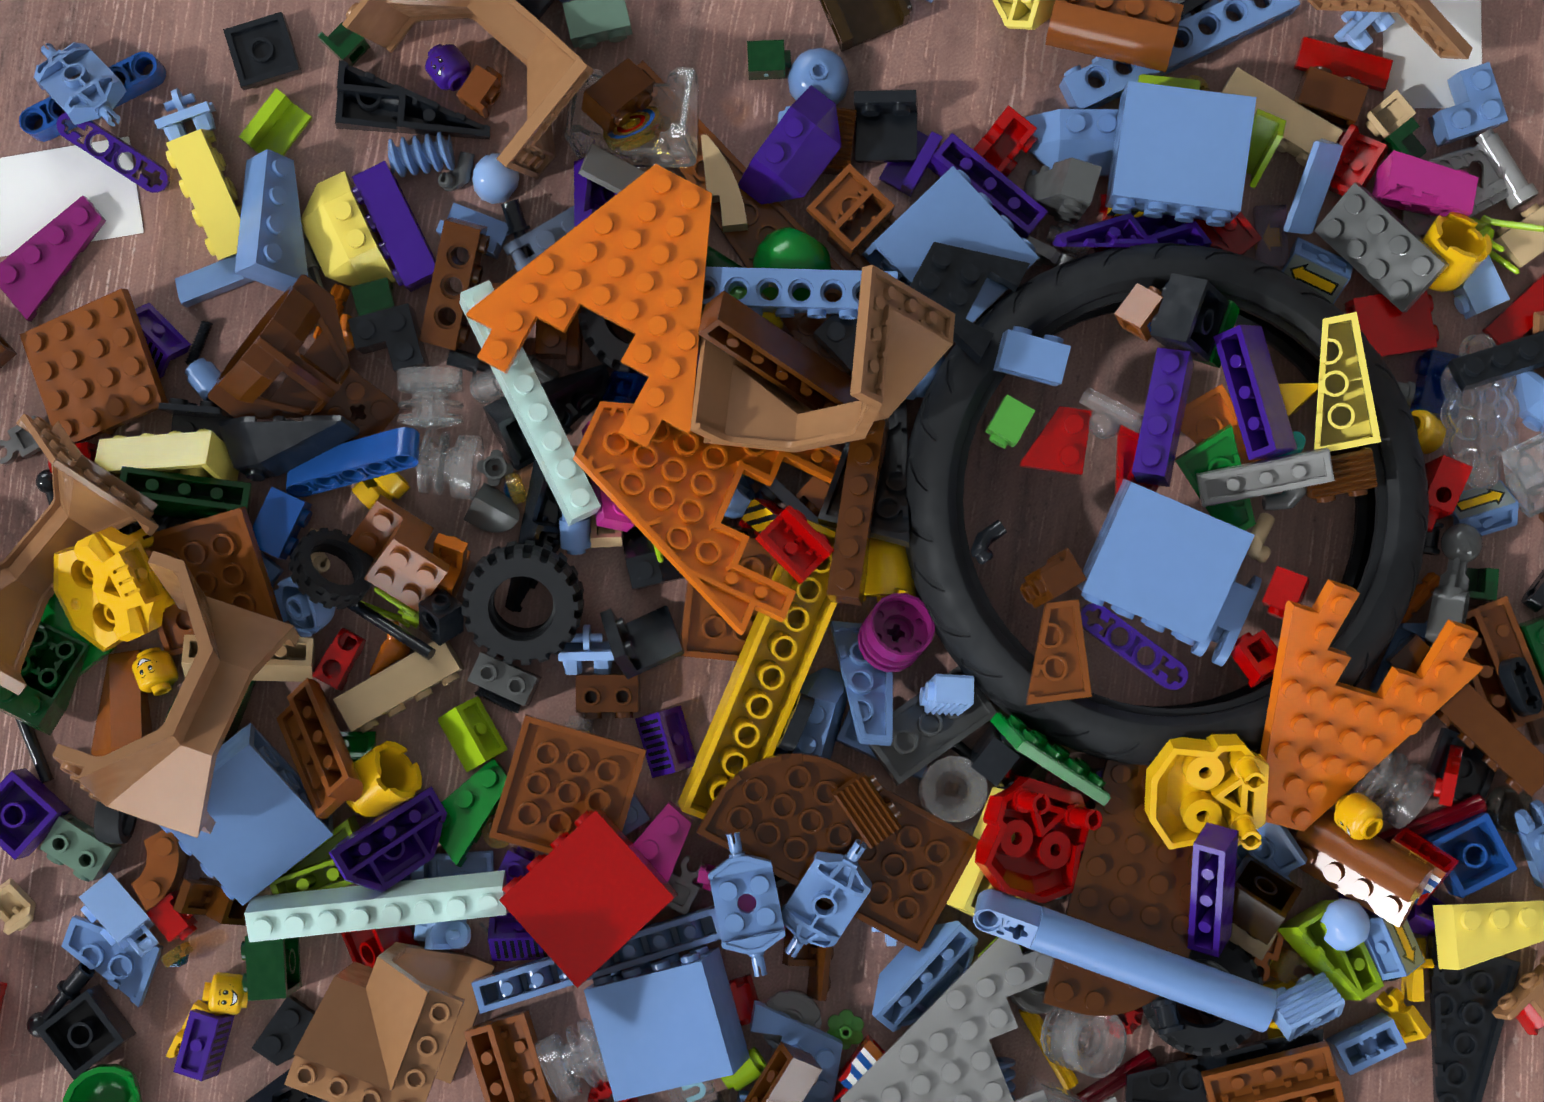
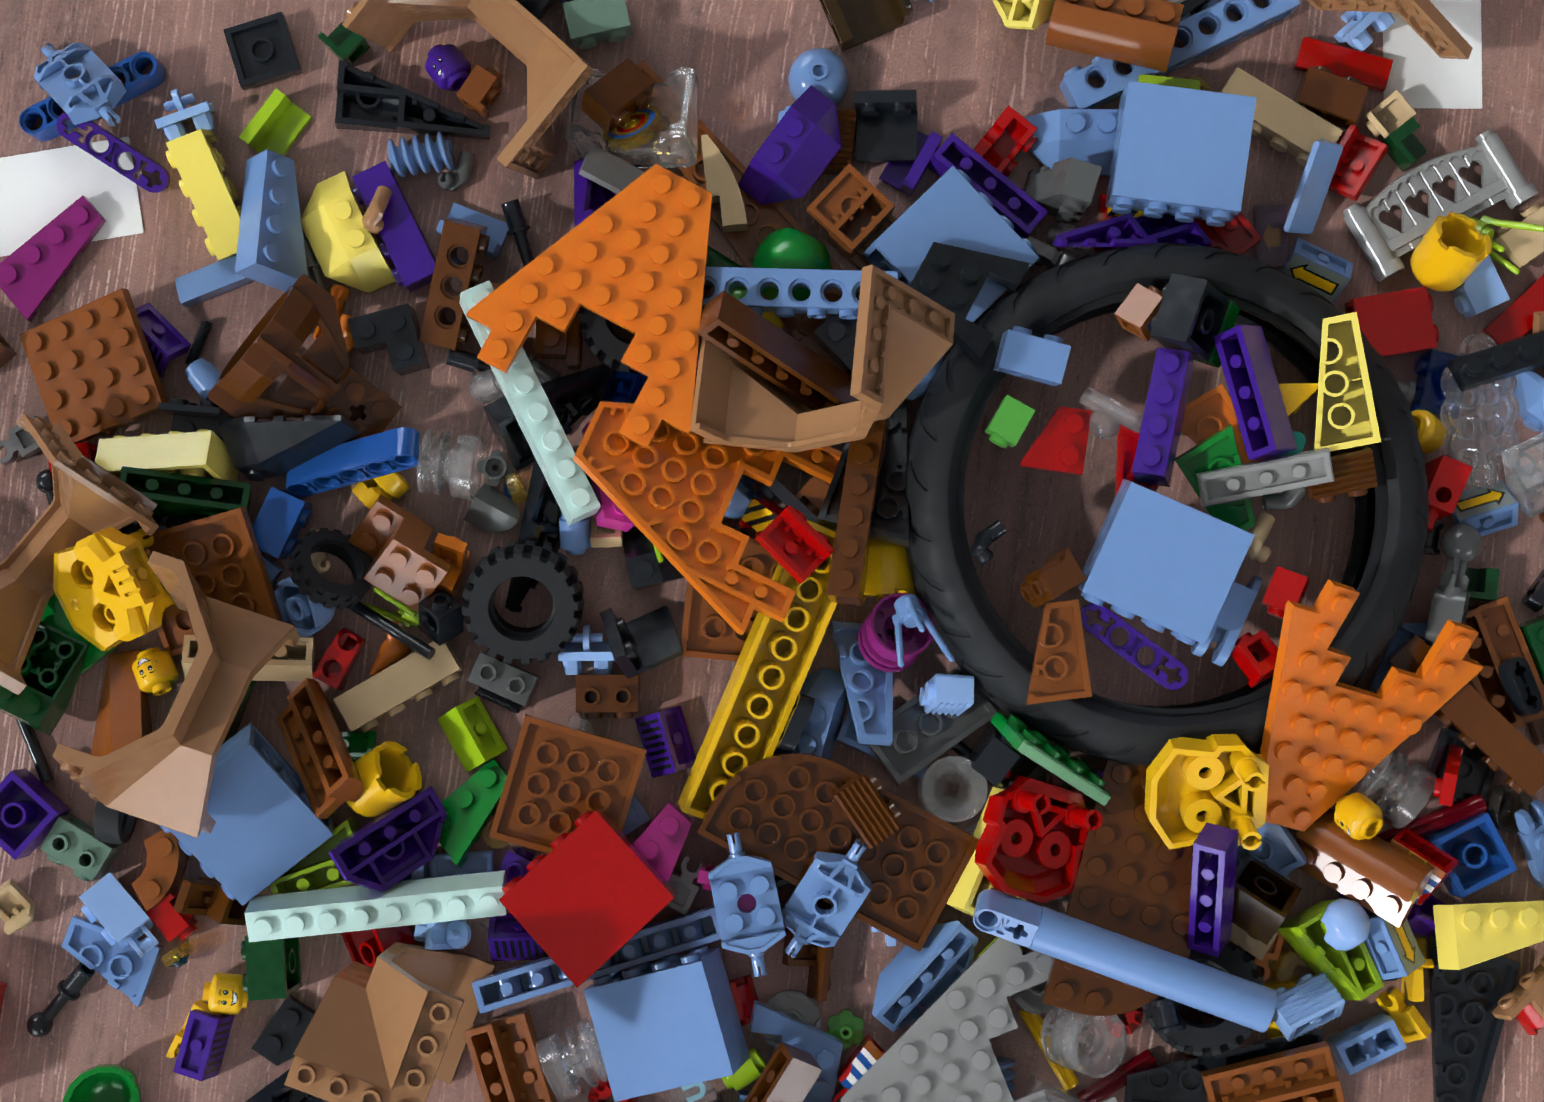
(86, 1031): black brick -> none
(373, 216): none -> medium nougat arm
(373, 296): dark green panel -> none
(430, 396): clear wheel -> none
(493, 180): light blue hair -> none
(540, 238): sand blue plate -> none
(767, 59): dark green brick -> none
(911, 615): none -> medium blue plant
(1265, 138): lime panel -> none
(1381, 247): dark grey plate -> none
(1422, 594): orange axle -> none
(1424, 186): dark pink wedge -> none
(1475, 109): medium blue brick -> none

